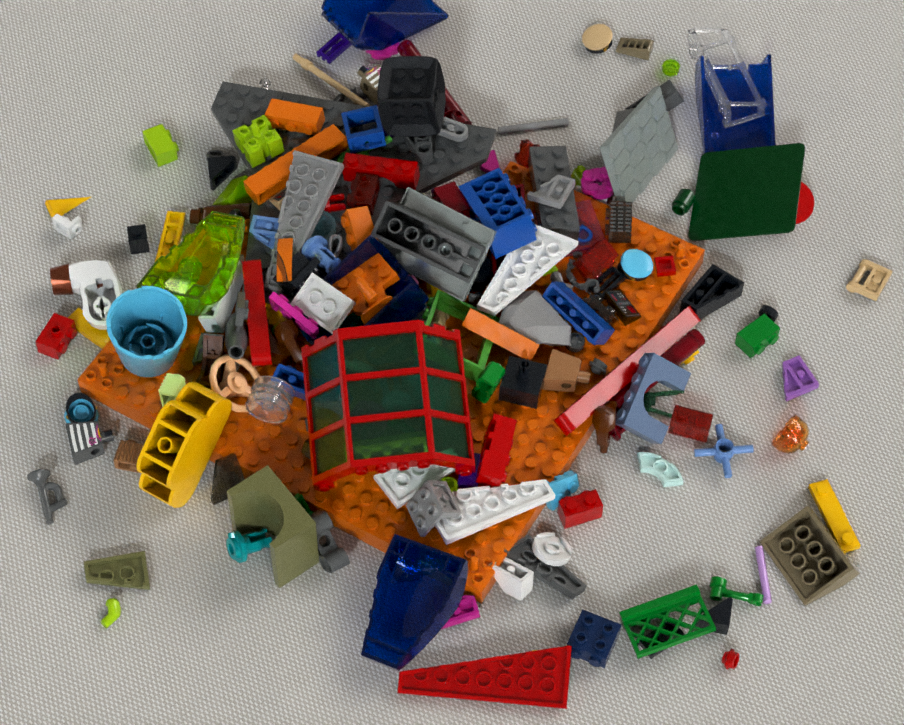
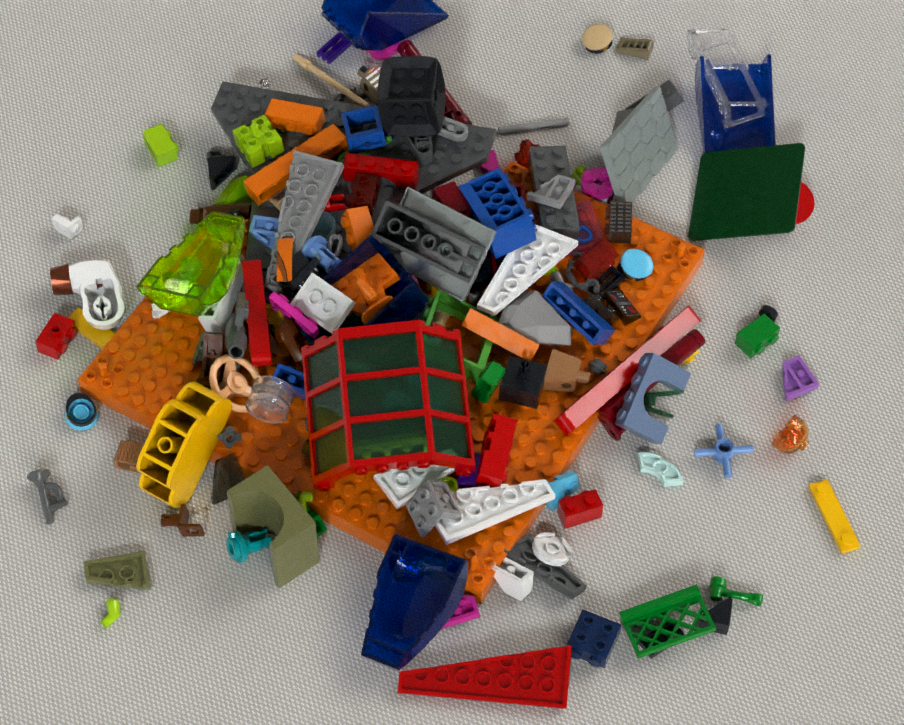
(63, 206): yellow sticker -> none
(87, 440): dark grey torso -> none
(138, 239): black brick -> none
(145, 319): medium azure cone -> none
(171, 232): yellow plate -> none
(171, 387): yellowish green brick -> none
(181, 521): none -> reddish brown bracket
(229, 431): none -> dark grey plate
(305, 497): none -> lime arm
(330, 555): dark grey beam -> none
(577, 342): dark grey tile -> none
(604, 421): reddish brown animal -> none
(665, 266): red plate -> none
(670, 67): clear neon green tile -> none
(683, 201): dark green brick -> none
(690, 423): clear red brick -> none
(712, 292): black wedge -> none
(730, 659): red plate -> none
(763, 575): lavender bar -> none
(809, 556): dark tan slope -> none
(874, 283): tan plate -> none

